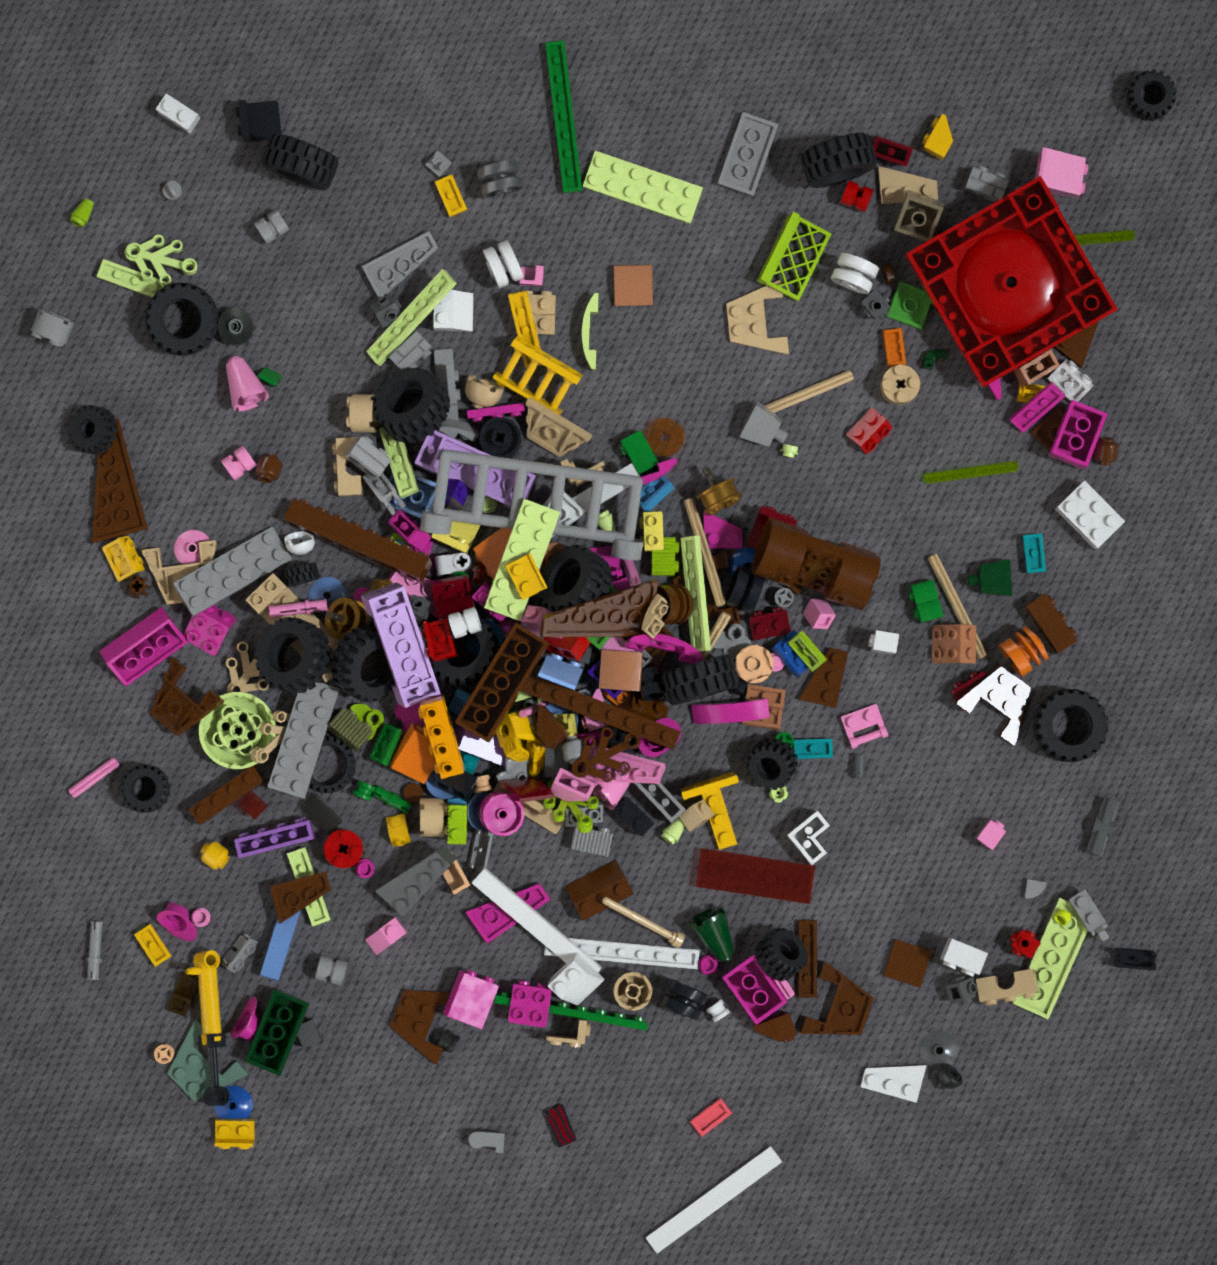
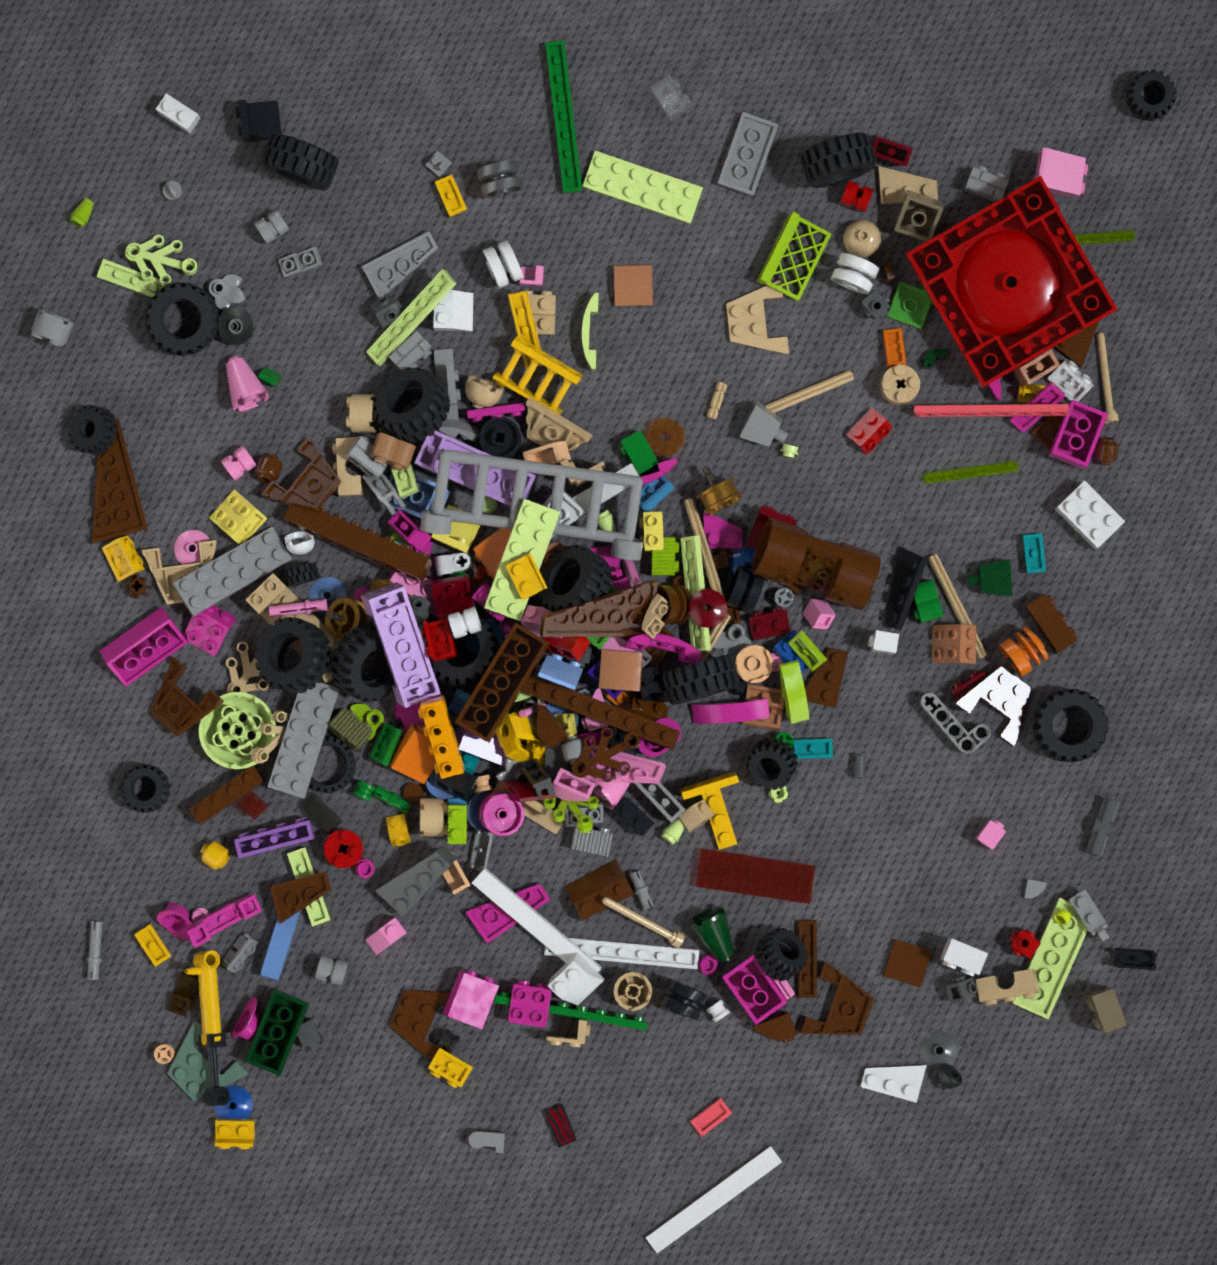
(94, 777): bright pink axle -> none
(222, 918): none -> dark pink slope
(230, 292): none -> light grey plate
(238, 517): none -> light yellow bracket
(300, 262): none -> light grey slope
(312, 485): none -> reddish brown wing
(392, 451): none -> medium nougat brick
(449, 1067): none -> yellow bracket
(456, 494): dark purple slope -> none
(537, 777): none -> black hinge
(550, 453): none -> light nougat panel
(641, 890): none -> light grey pin
(670, 98): none -> clear brick
(700, 615): none -> dark red dish
(716, 400): none -> tan axle
(793, 692): none -> lime slope
(804, 837): white brick -> none
(860, 720): bright pink plate -> none
(862, 238): none -> tan cylinder
(905, 581): none -> black wing
(940, 138): yellow slope -> none
(951, 720): none -> light grey beam
(992, 410): none -> coral tile
(1106, 1010): none -> dark tan brick
(1112, 415): none -> tan piece

